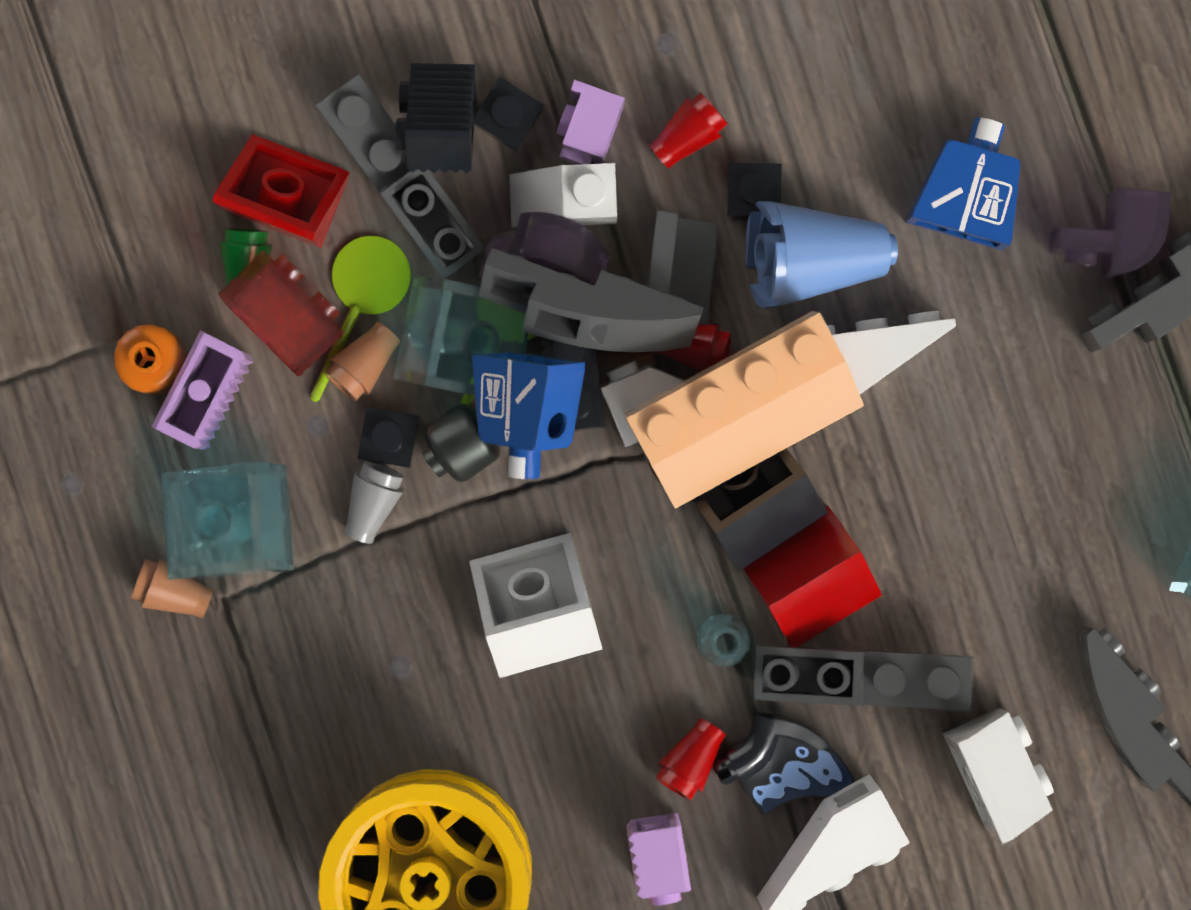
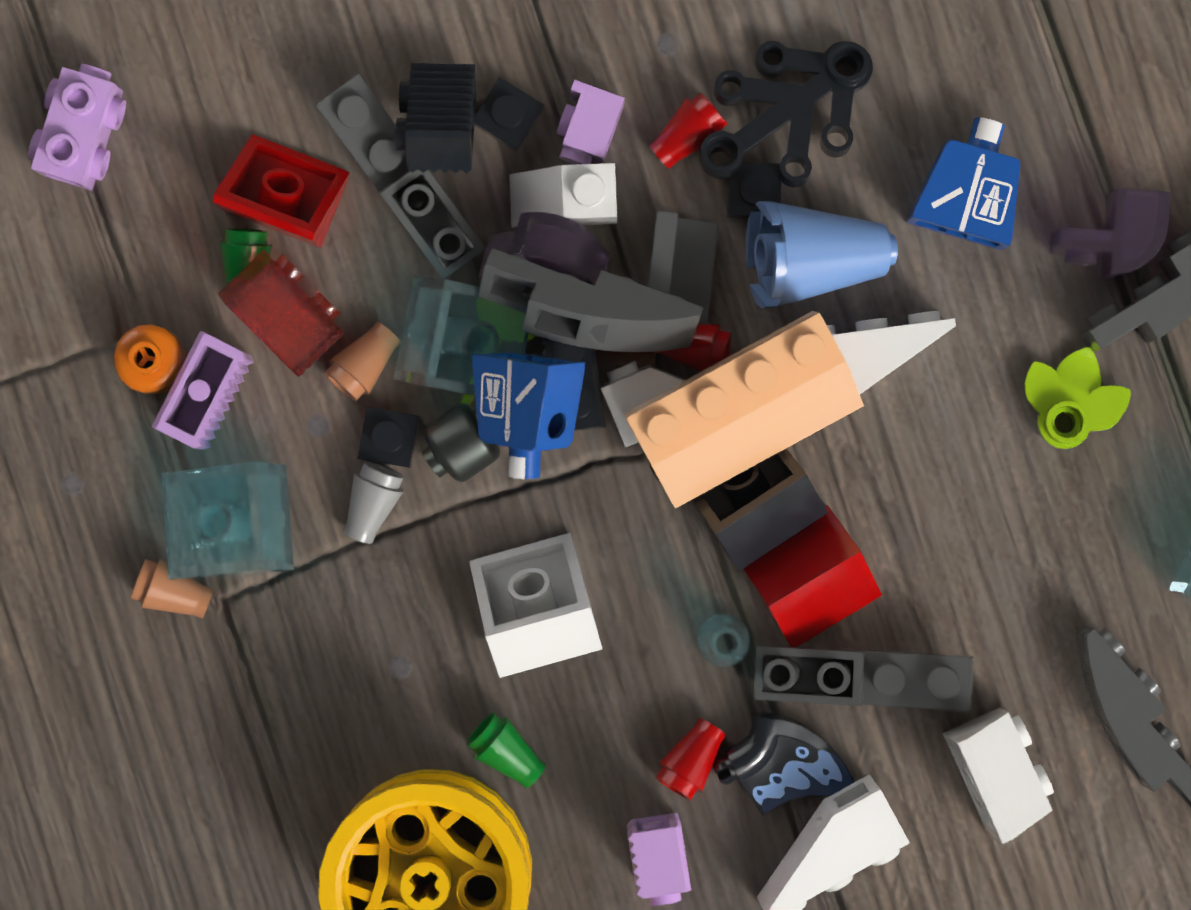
(77, 127): none -> lavender brick
(370, 279): lime piece -> none
(505, 750): none -> green cone
(792, 104): none -> black plant
(1076, 392): none -> lime plate

